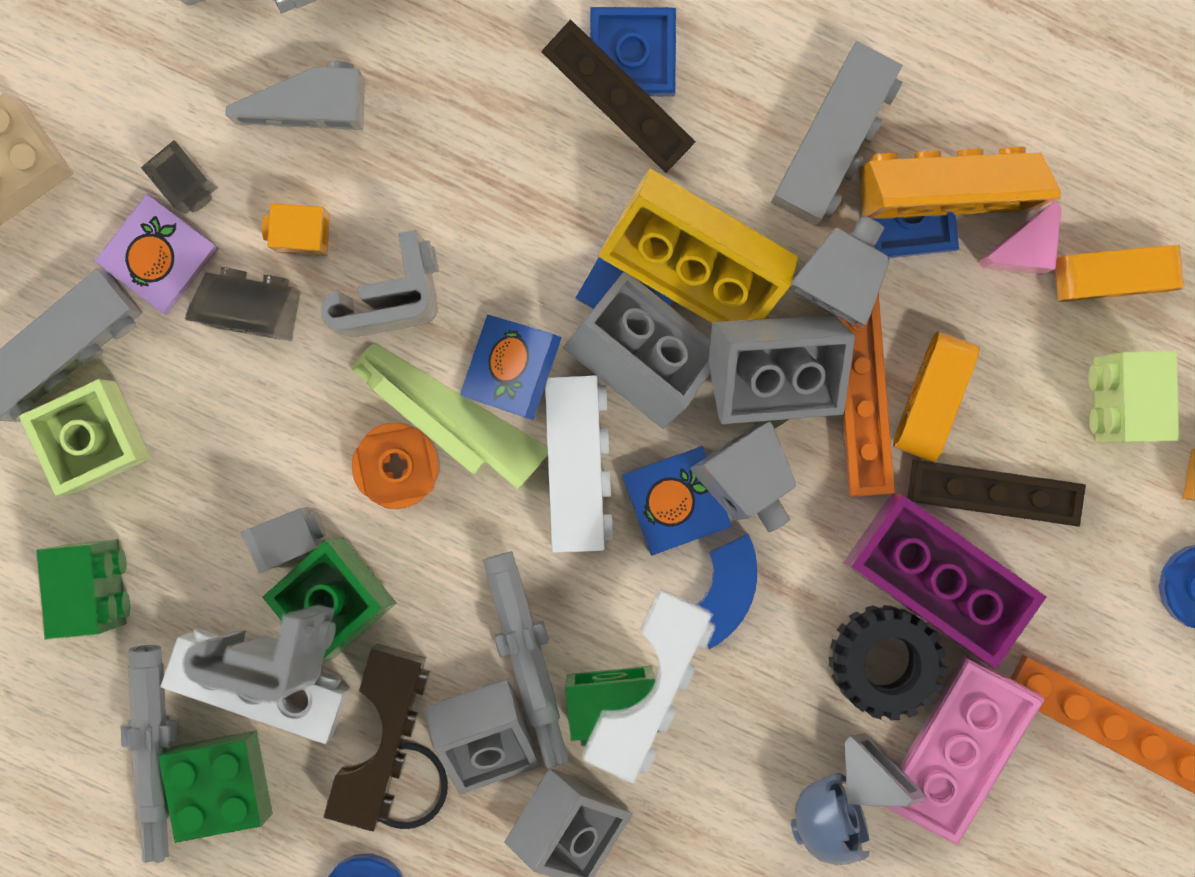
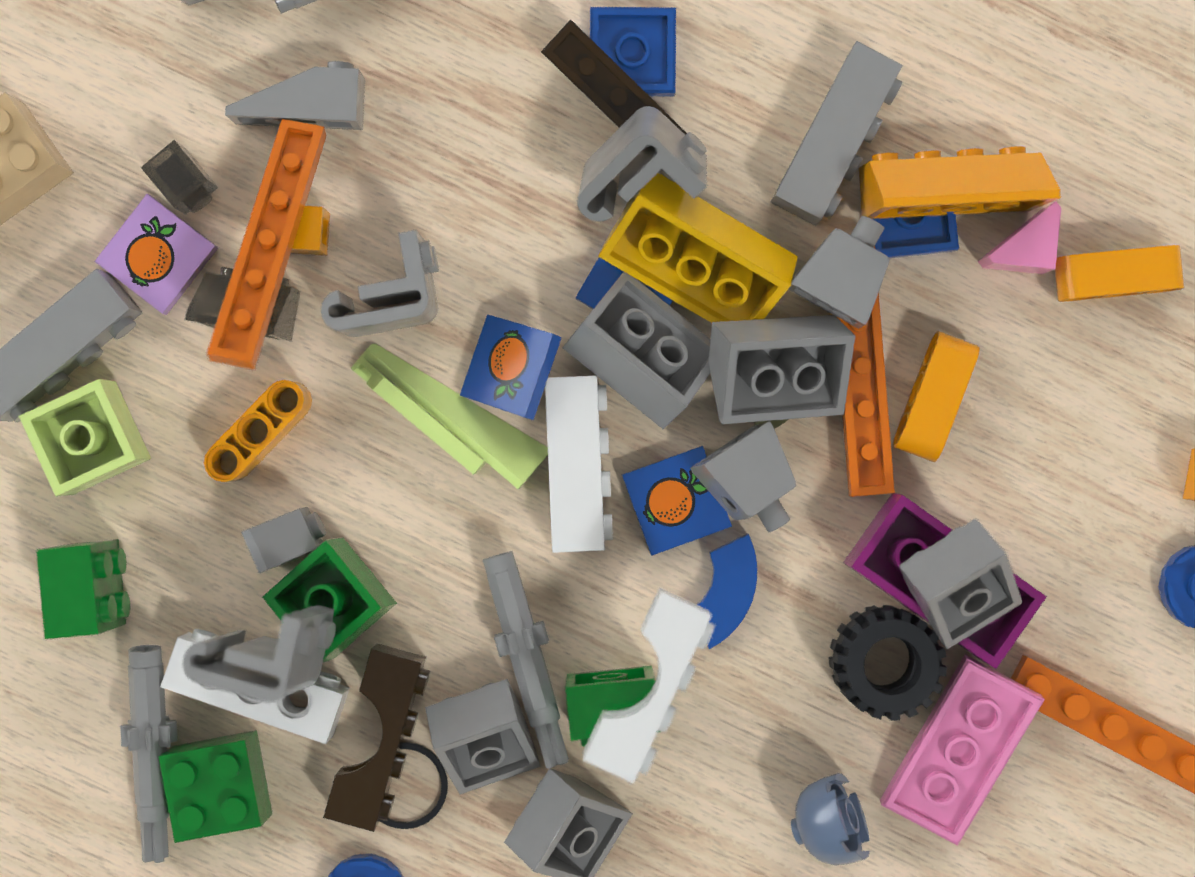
(238, 436): none -> light orange beam
(267, 245): none -> orange plate
(376, 451): orange plate -> none
(638, 153): none -> light grey piece
(875, 778): light grey slope -> none
(962, 582): none -> light grey slope
(996, 492): dark brown tile -> none
(1135, 397): yellowish green brick -> none

